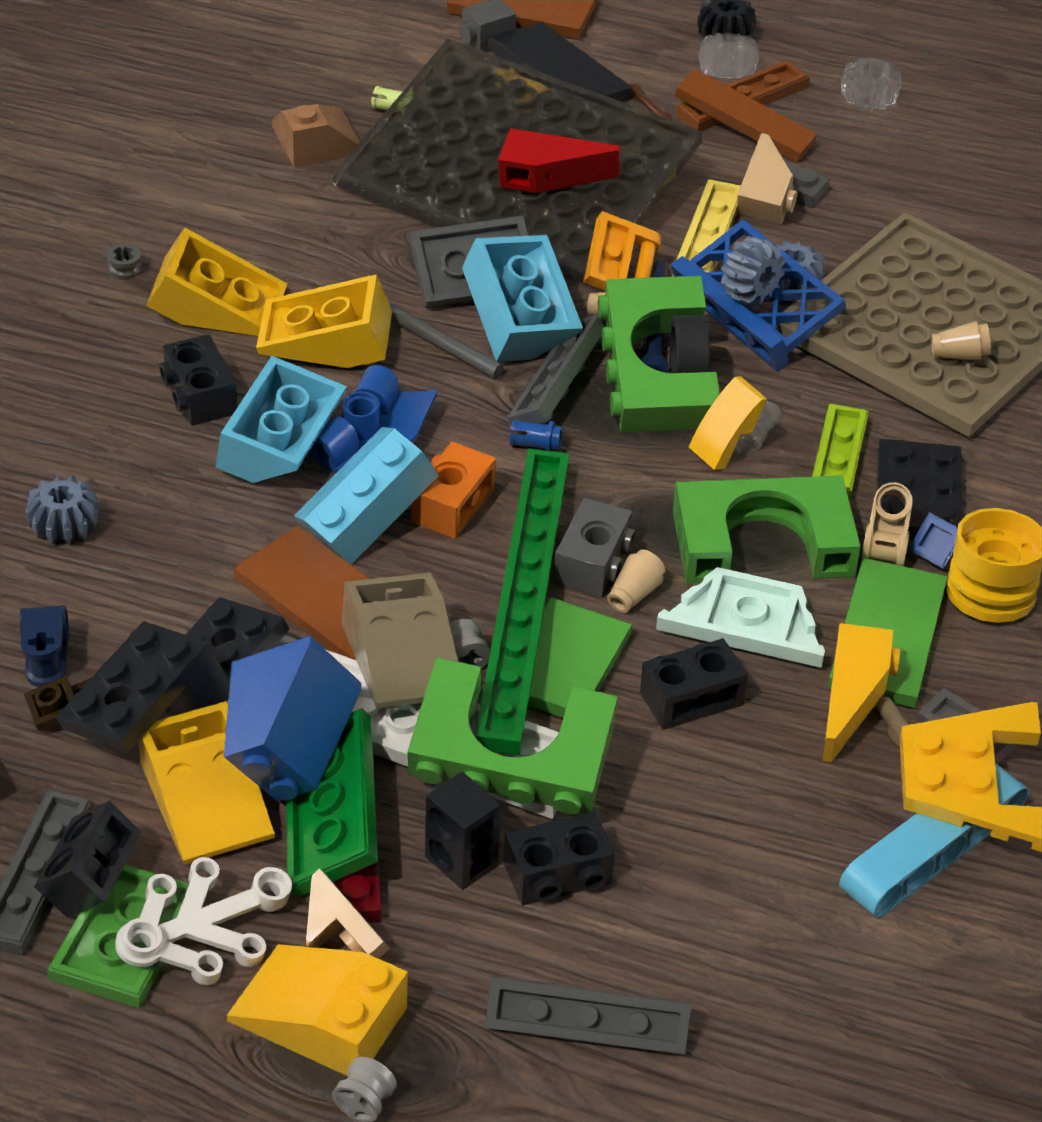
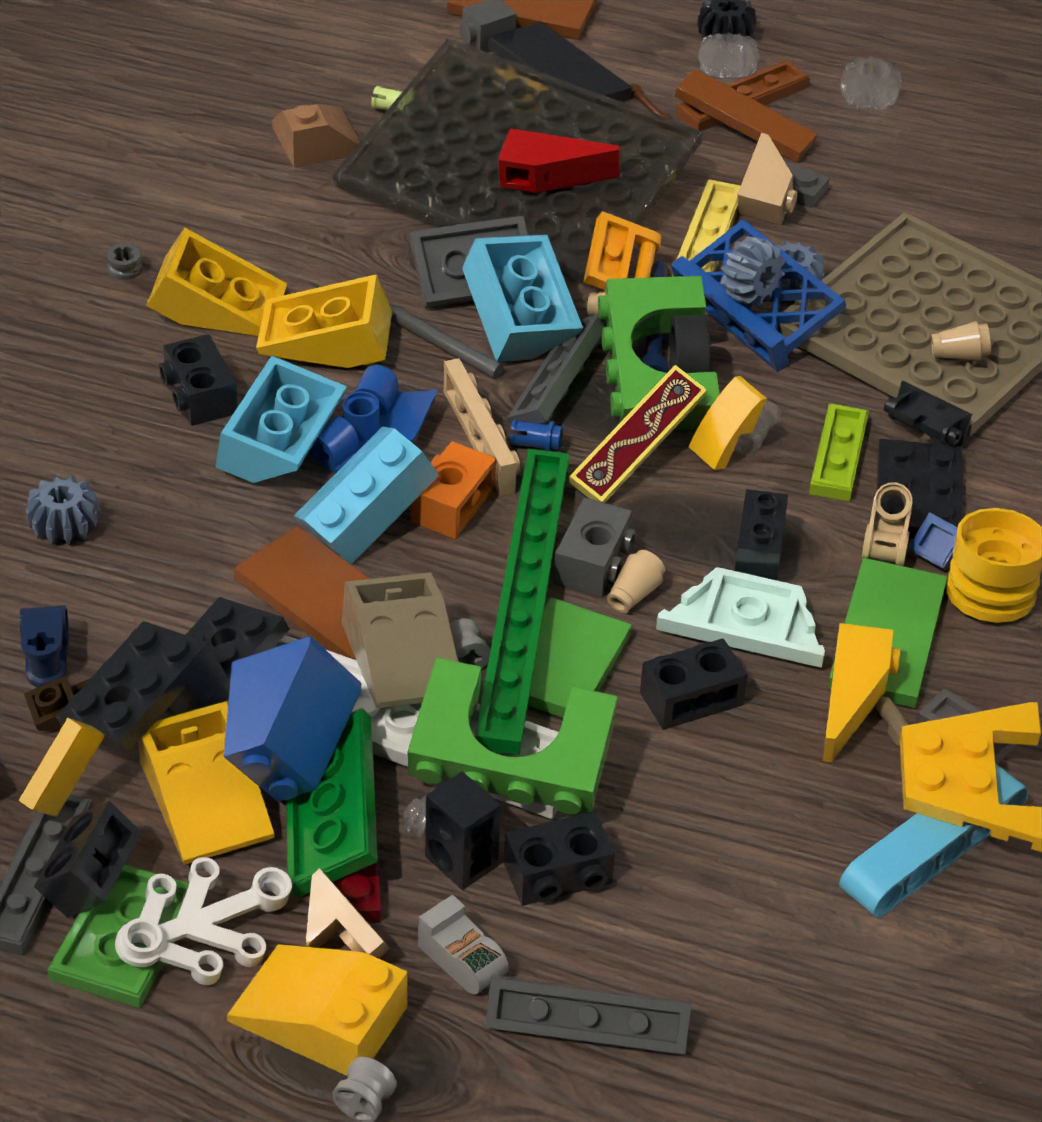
(61, 767): none -> yellow tile
(414, 818): none -> clear plate
(460, 946): none -> light grey leg
(477, 421): none -> tan plate
(637, 435): none -> tile
(761, 533): none -> black brick
(808, 505): bright green arch -> none
(929, 414): none -> black hinge

